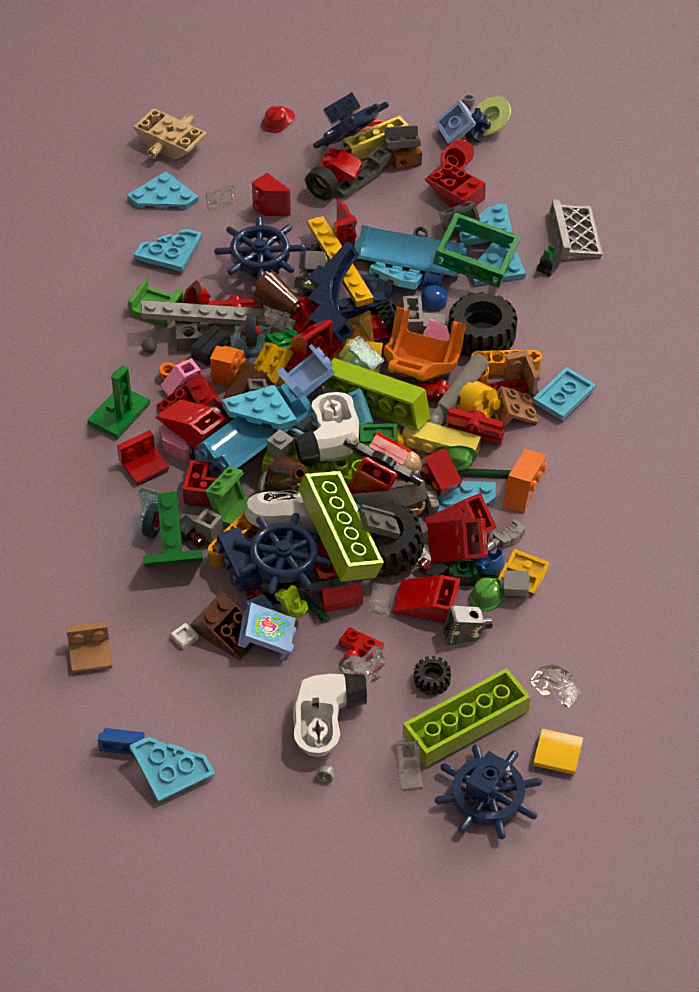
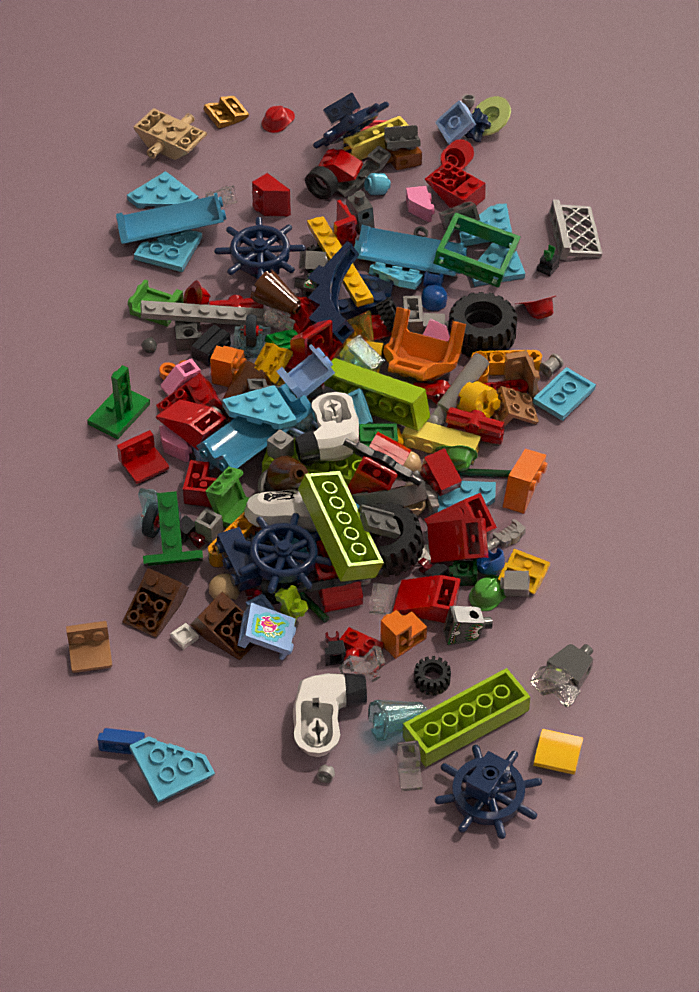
(155, 603): none -> reddish brown slope
(170, 219): none -> dark azure cylinder
(223, 583): none -> tan hair
(226, 112): none -> pearl gold slope
(336, 650): none -> black piece
(361, 209): none -> dark grey torso
(377, 184): none -> medium azure head
(390, 715): none -> clear light blue cone
(401, 632): none -> orange brick
(419, 202): none -> bright pink slope
(541, 308): none -> red piece
(551, 365): none -> light grey bush
(575, 661): none -> dark grey torso

